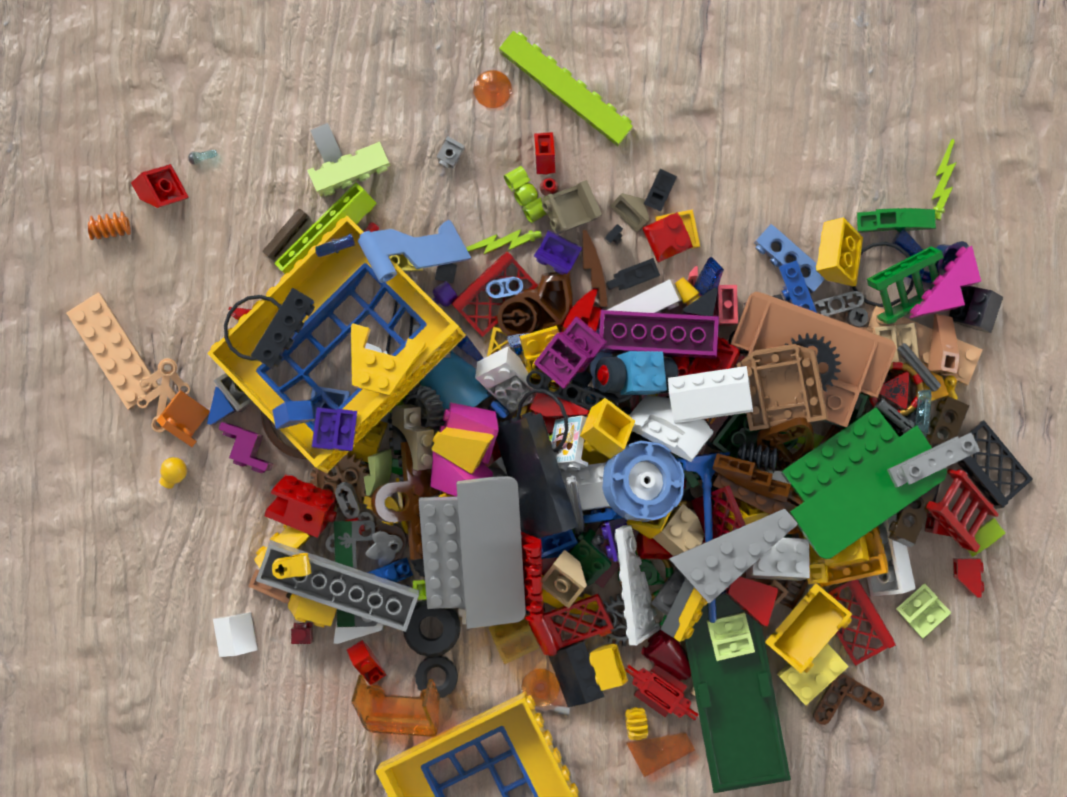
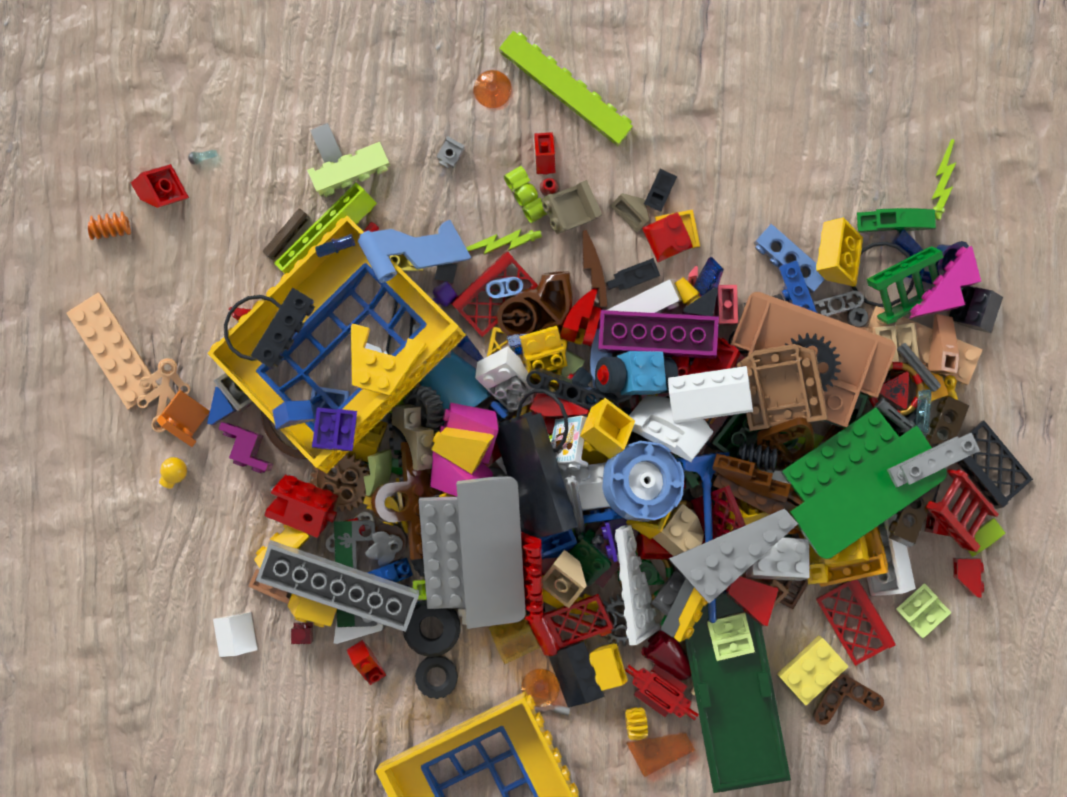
(296, 565): yellow piece -> none
(344, 501): light grey beam -> none
(397, 713): clear orange windscreen -> none
(557, 253): dark purple bracket -> none
(570, 352): magenta bracket -> none
(614, 235): black plate -> none
(808, 628): yellow windscreen -> none

